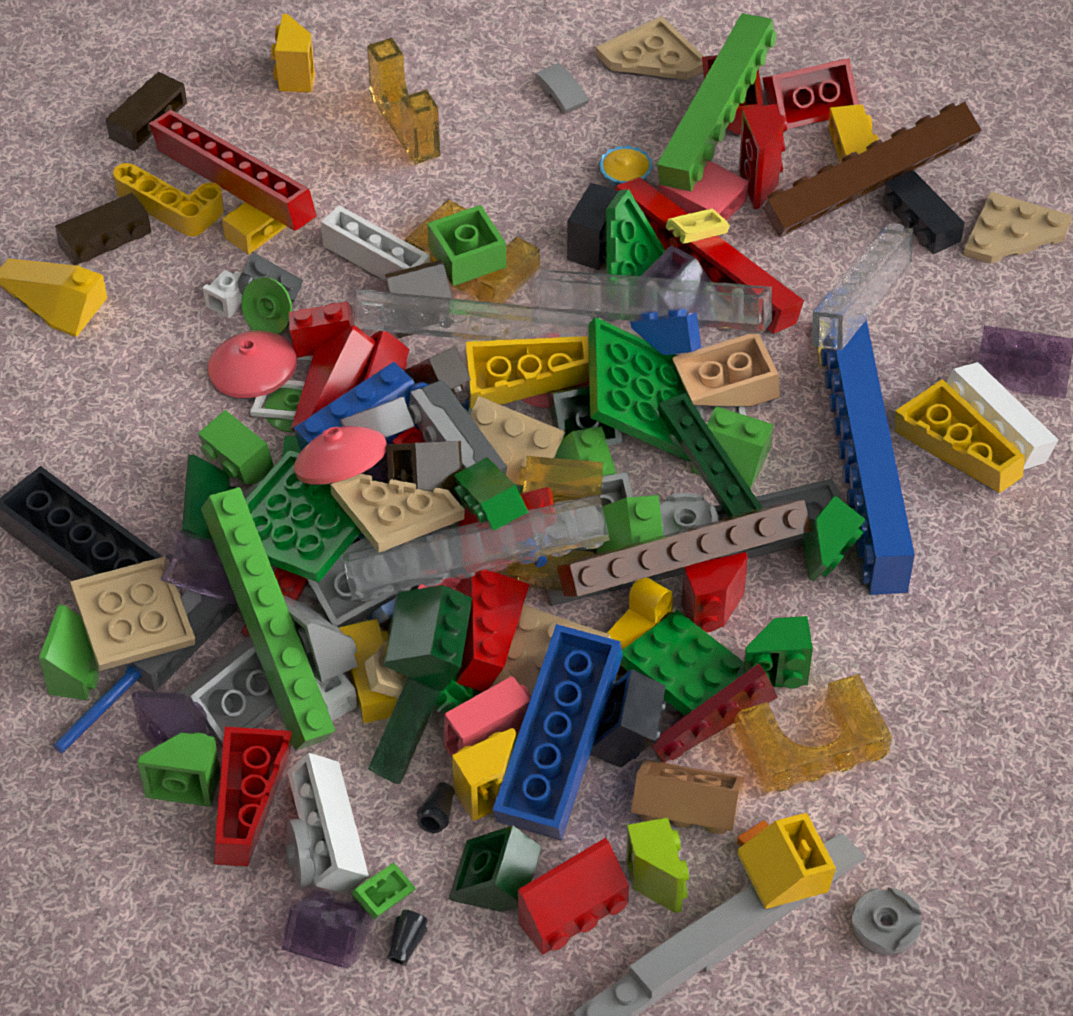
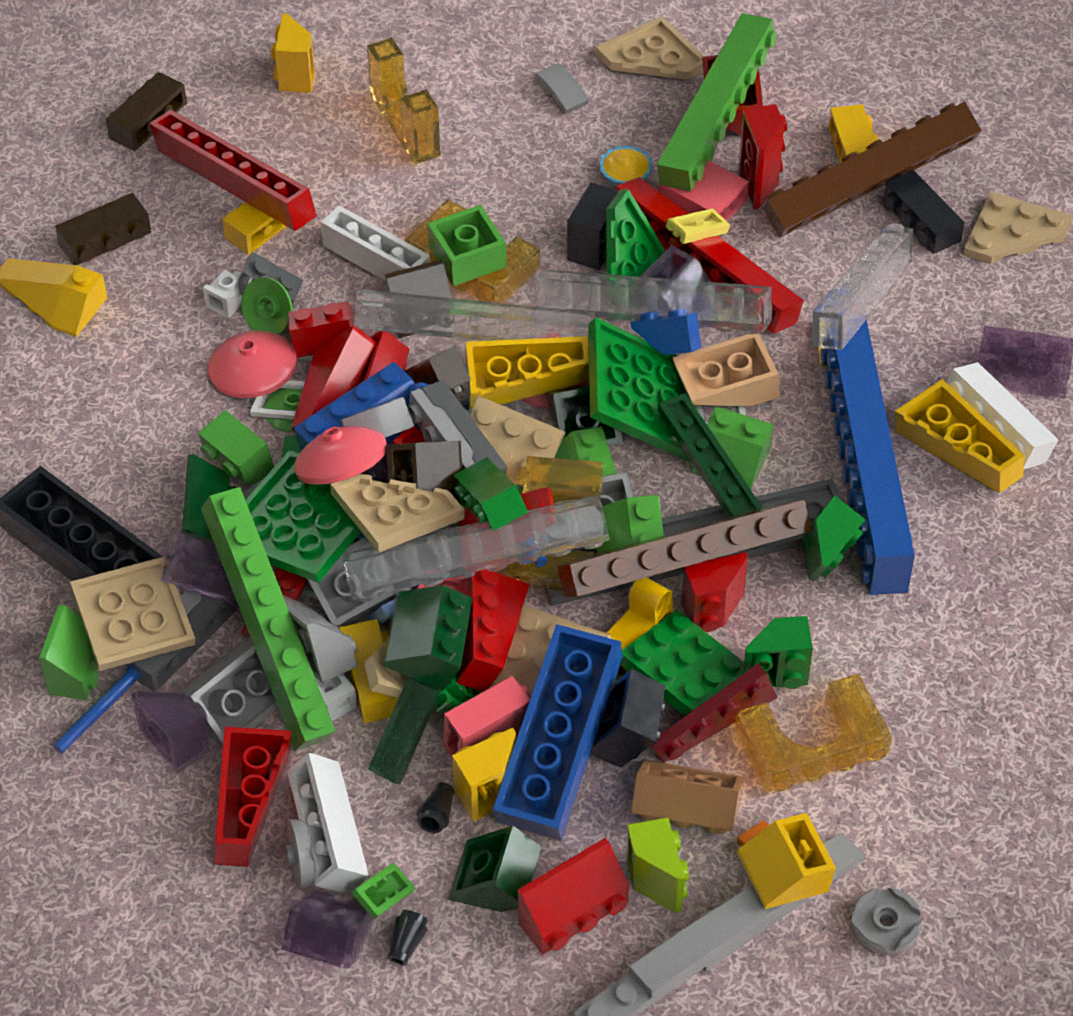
(182, 212): yellow beam -> none
(182, 770): bright green slope -> none
(688, 509): light grey plate -> none
(811, 91): red slope -> none

